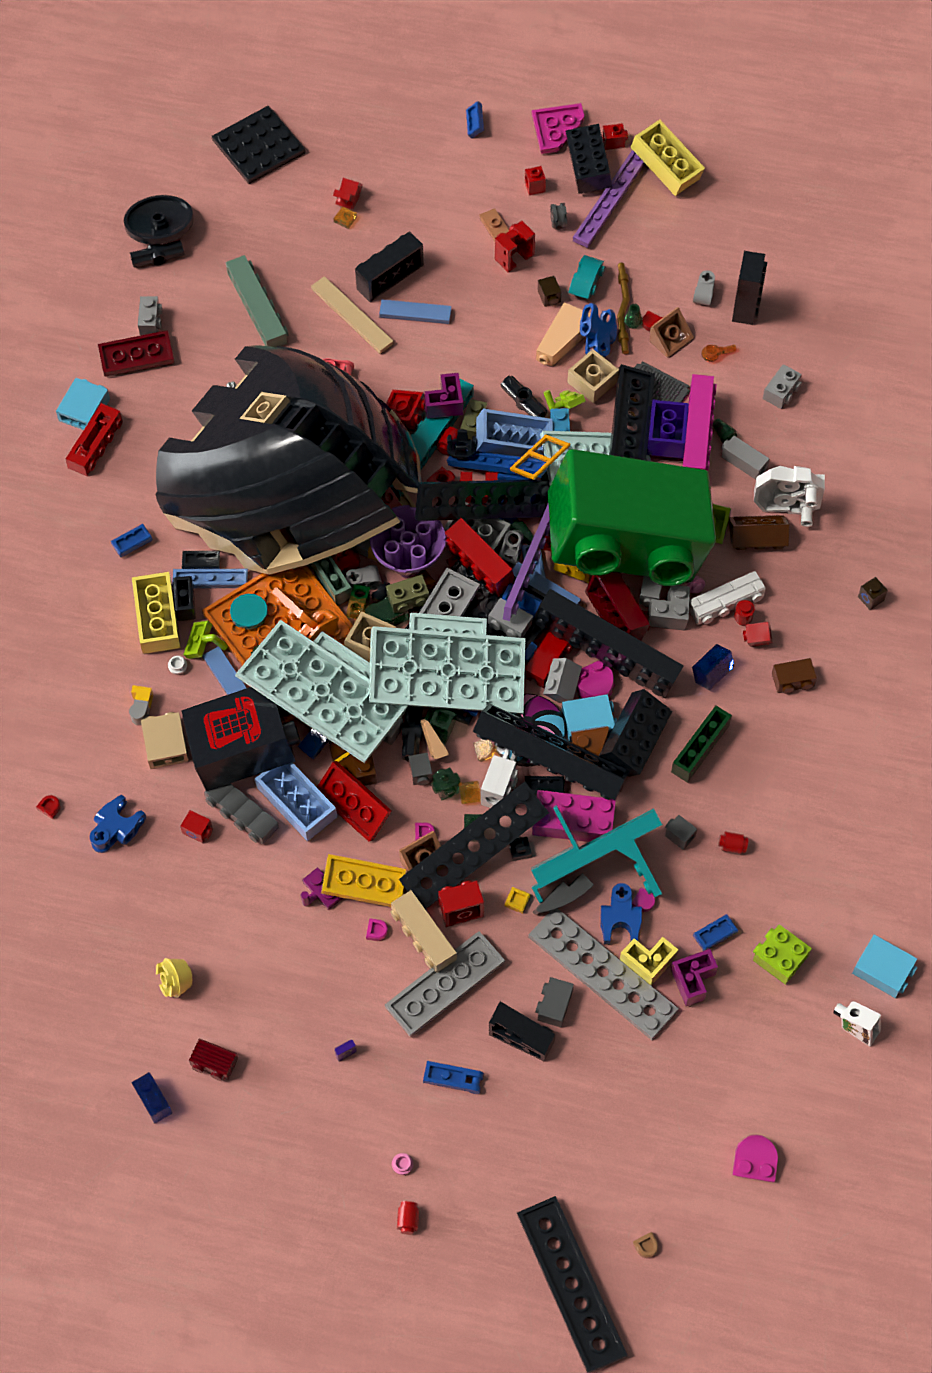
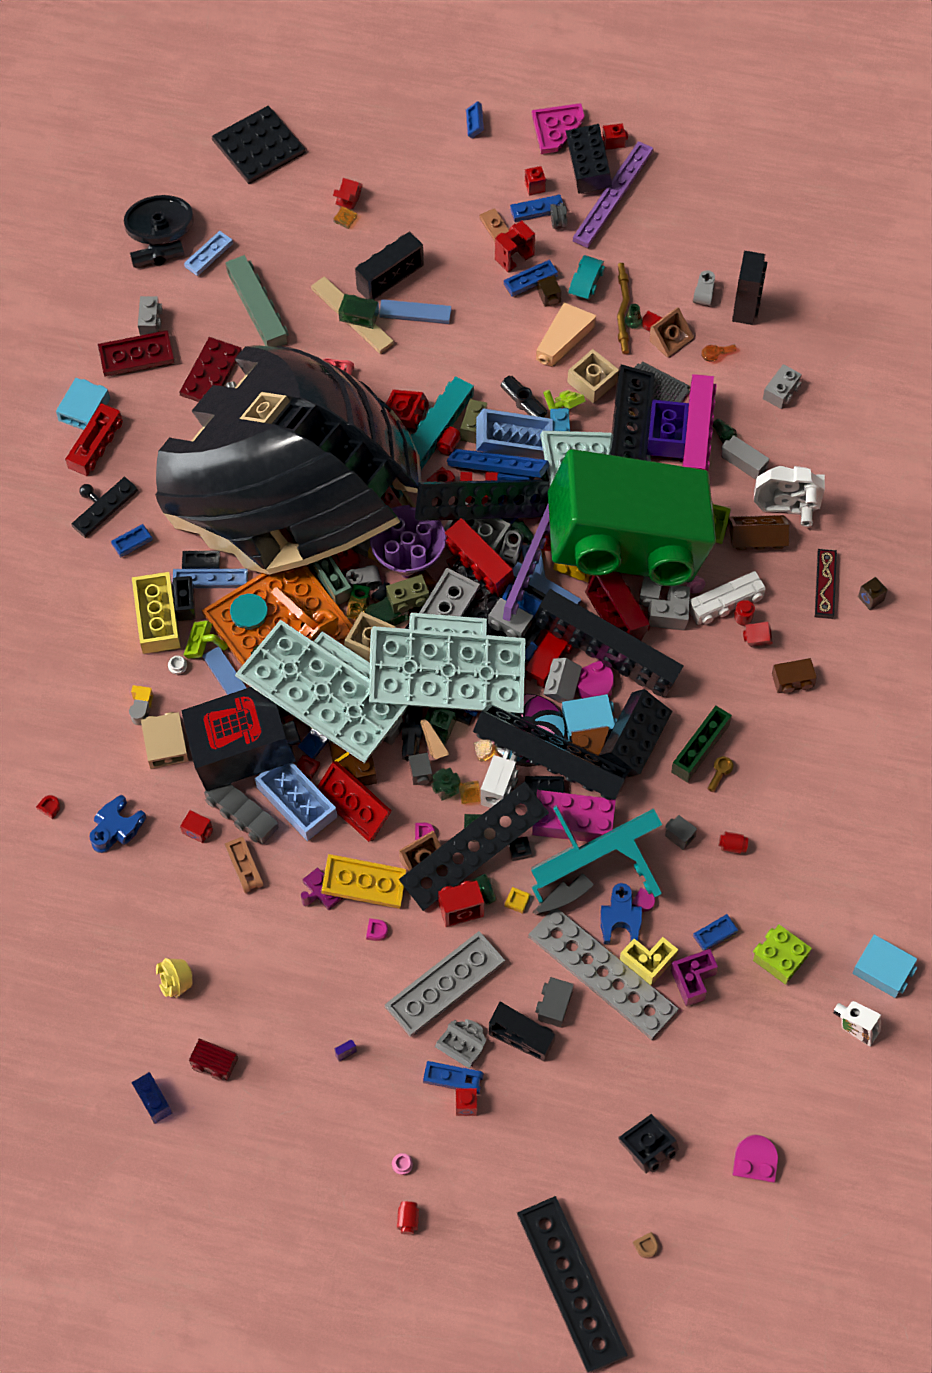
(103, 506): none -> black plate
(208, 253): none -> light blue plate
(210, 368): none -> dark red plate
(243, 864): none -> nougat plate
(308, 766): none -> red tile
(358, 311): none -> clear green brick
(423, 931): tan brick -> none
(447, 400): magenta brick -> none
(457, 447): black piece -> none
(462, 1042): none -> light grey slope
(466, 1101): none -> red brick
(486, 888): none -> clear green cone
(514, 468): light orange window -> none
(529, 278): none -> blue plate
(534, 208): none -> blue plate
(597, 331): blue piece -> none
(649, 1144): none -> black plate
(667, 157): light yellow brick -> none
(713, 667): clear blue brick -> none
(722, 766): none -> pearl gold plate
(825, 583): none -> tile

